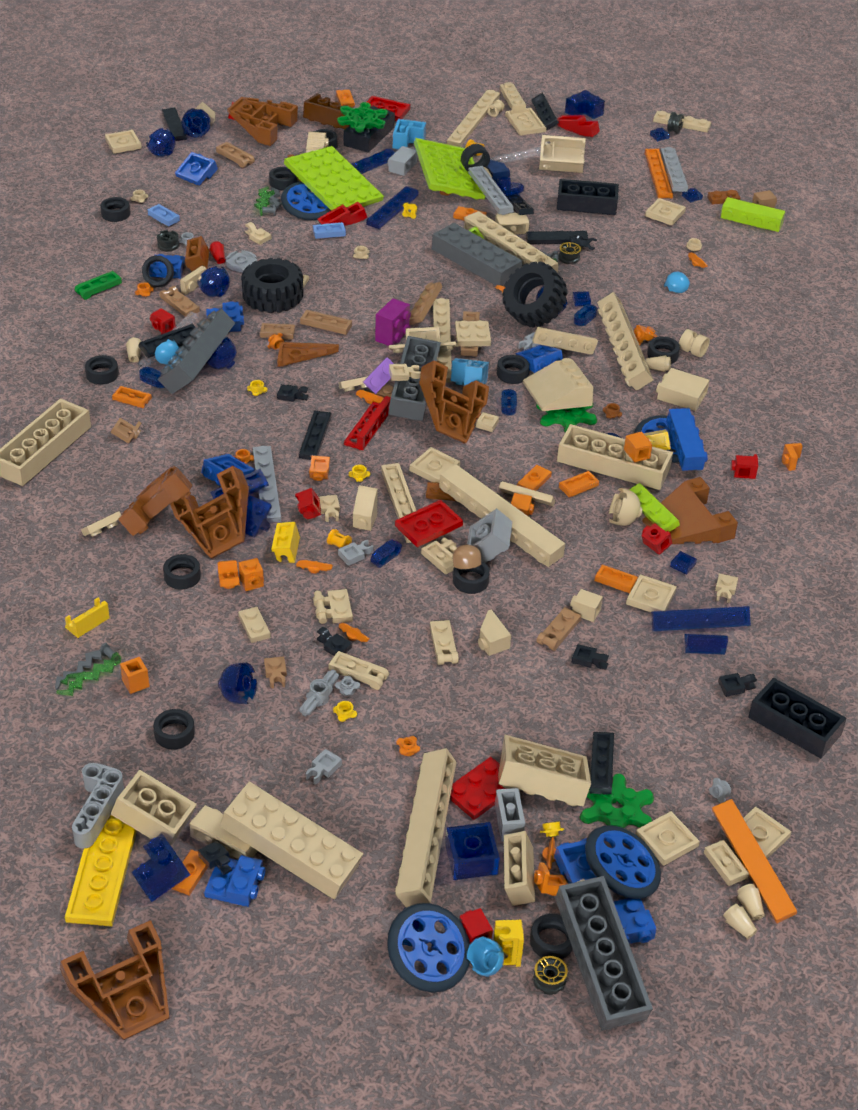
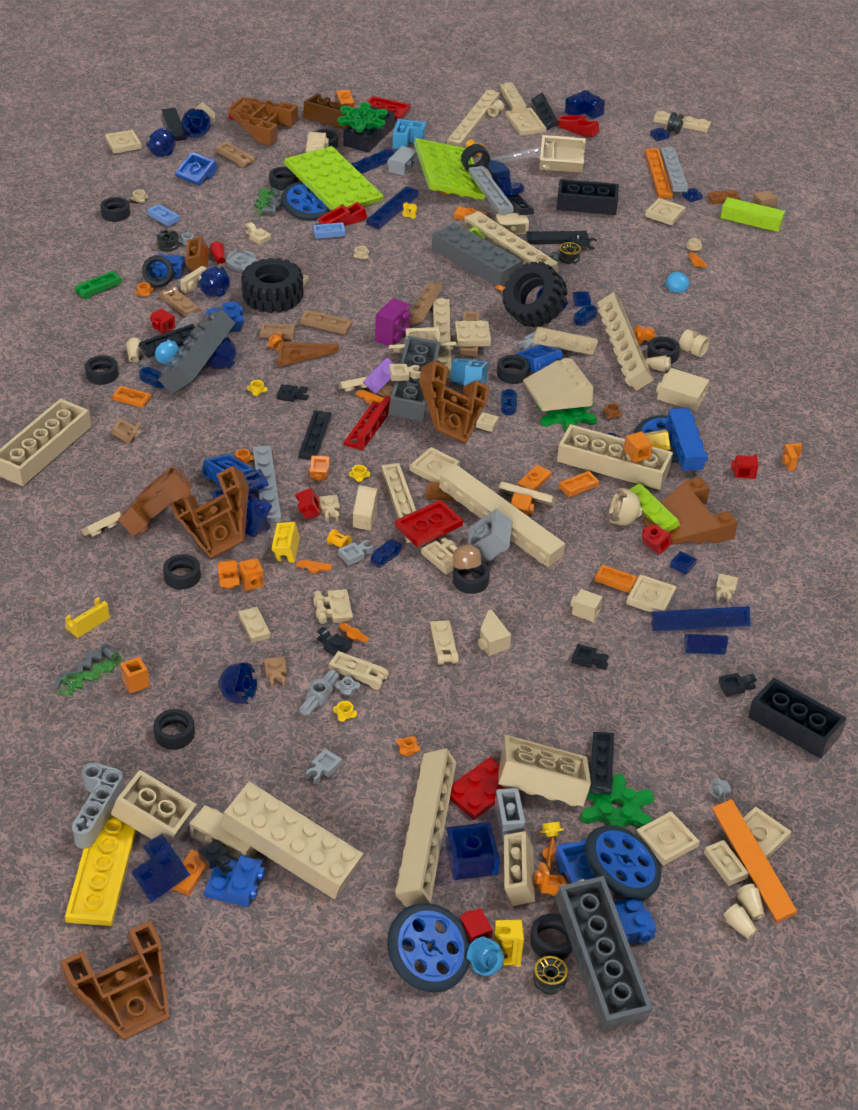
(559, 629): medium nougat plate -> none

